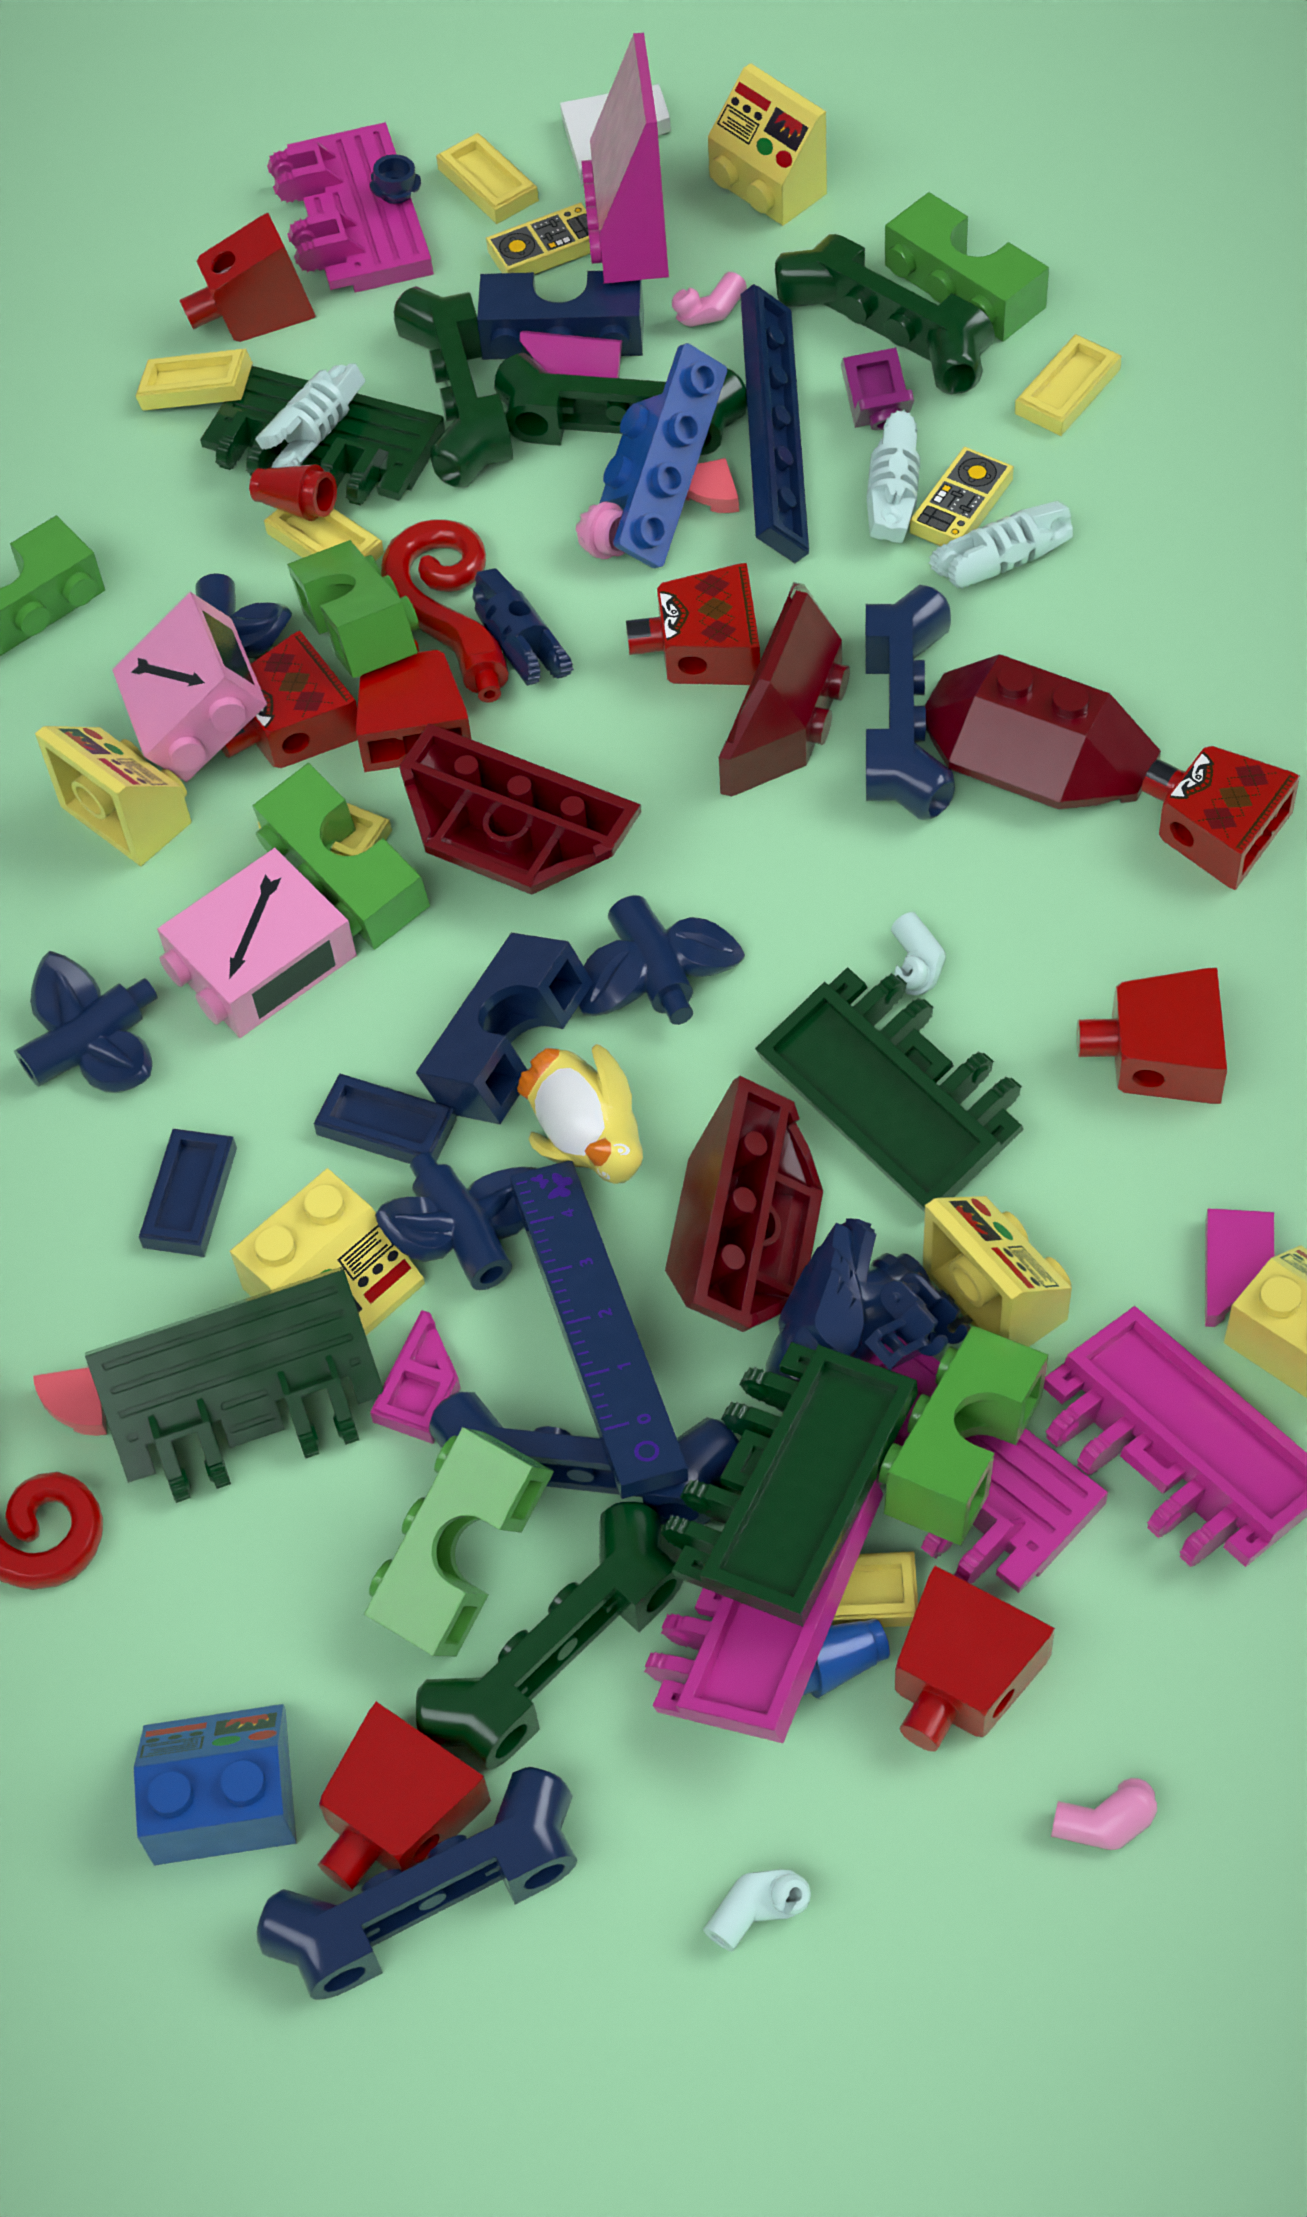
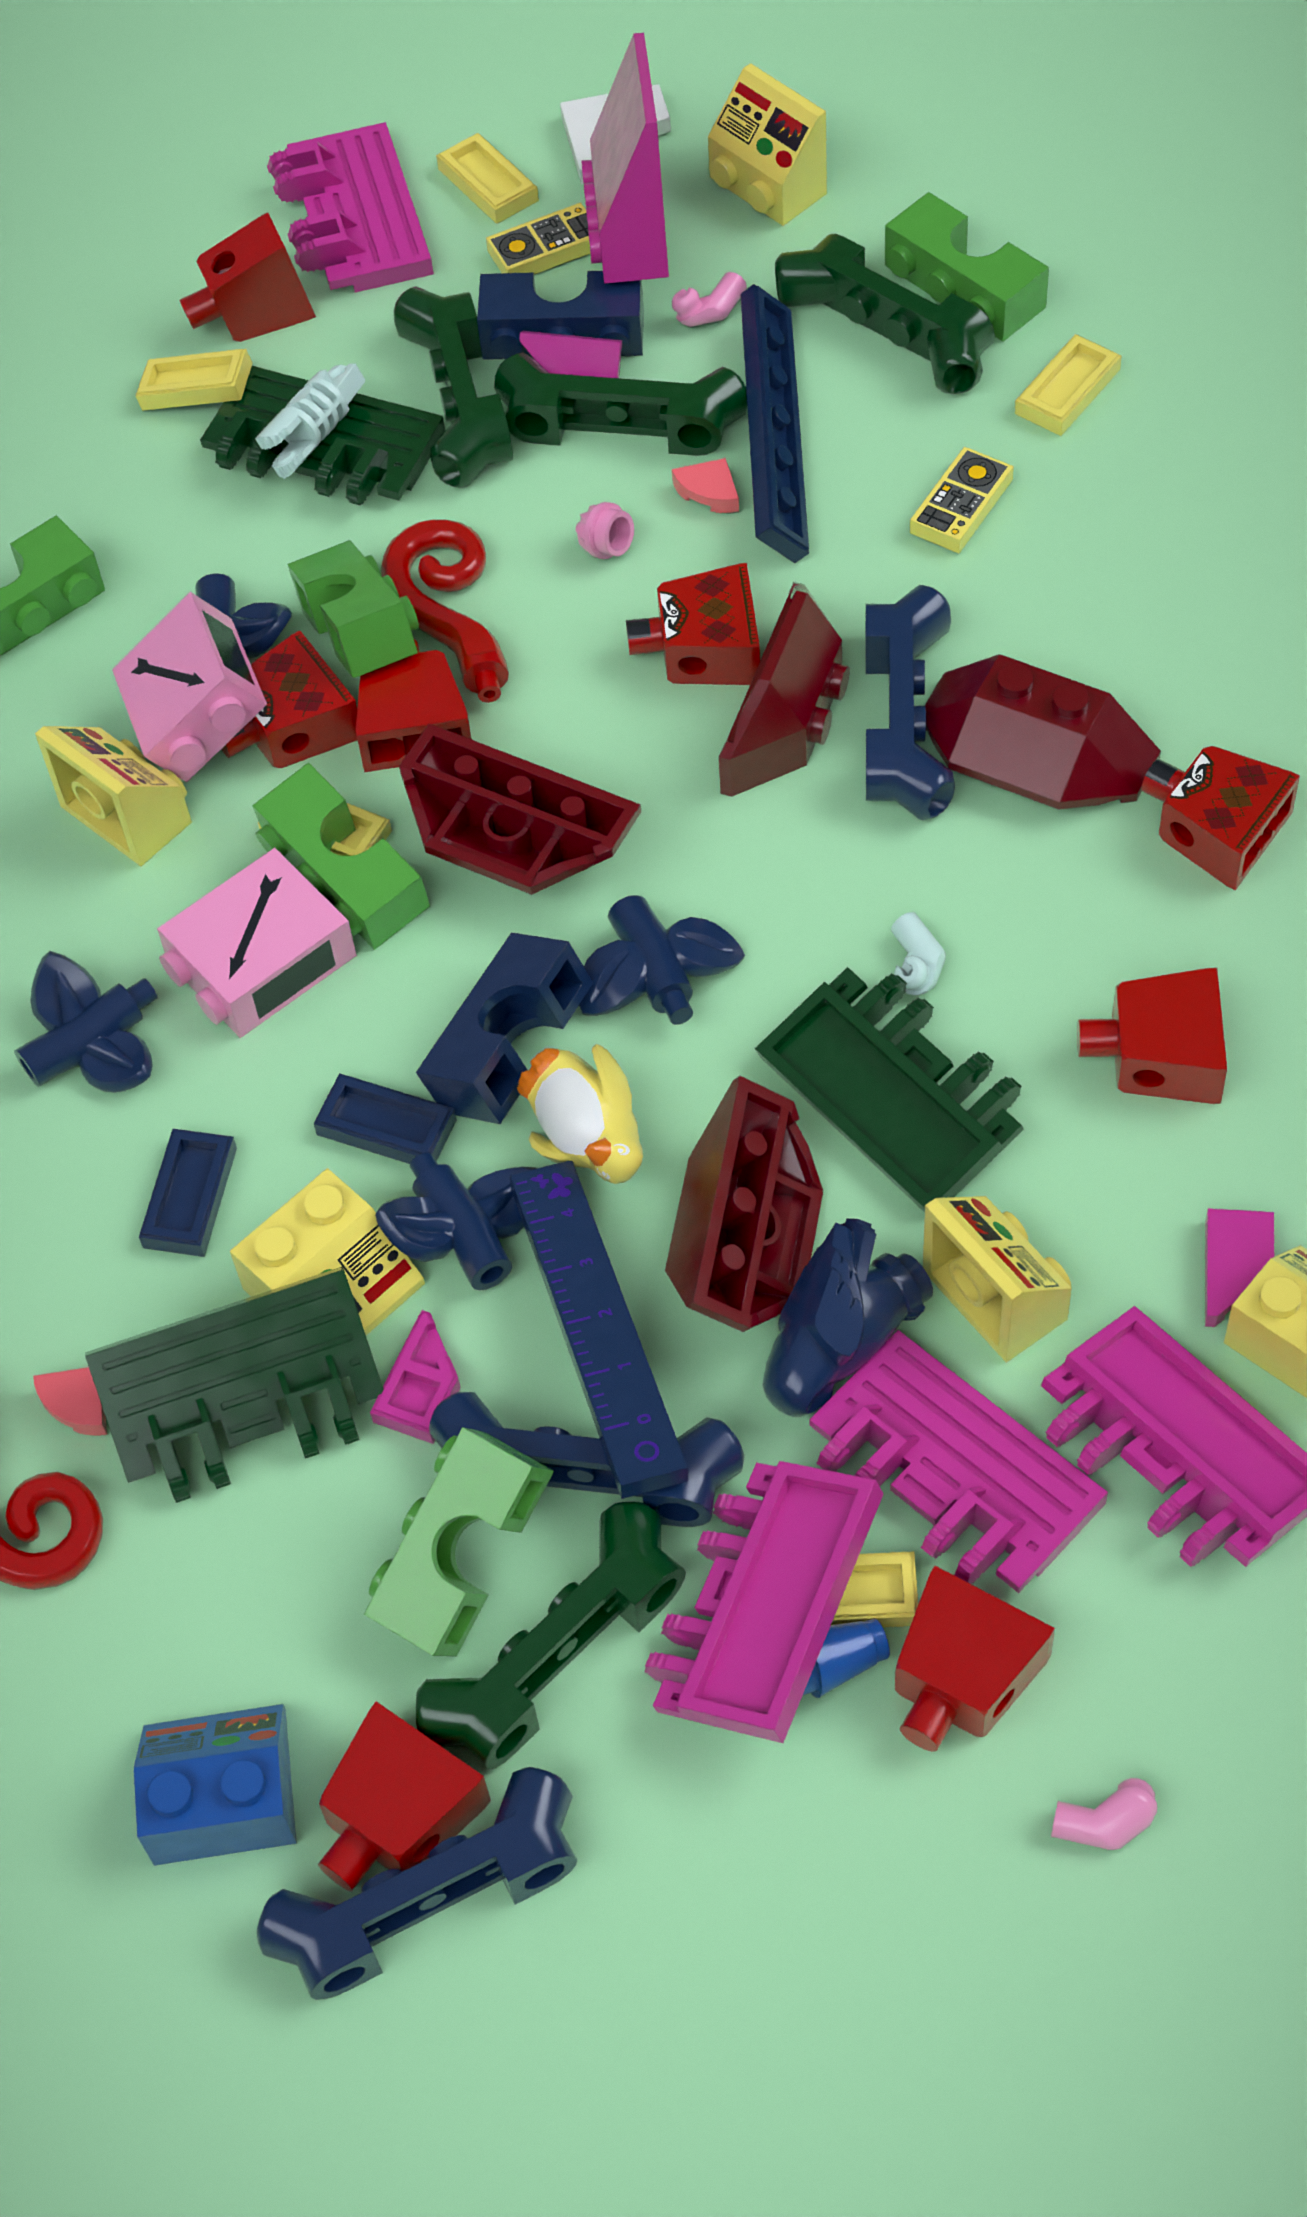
(298, 490): red cone -> none
(311, 537): light yellow tile -> none
(394, 178): dark blue plate -> none
(518, 628): dark blue hinge -> none
(660, 455): blue bracket -> none
(755, 1899): light aqua arm -> none
(797, 1480): dark green hinge -> none
(875, 387): magenta bracket -> none
(893, 479): light aqua hinge -> none
(917, 1313): dark blue piece -> none
(981, 1390): bright green arch -> none
(1003, 544): light aqua hinge -> none

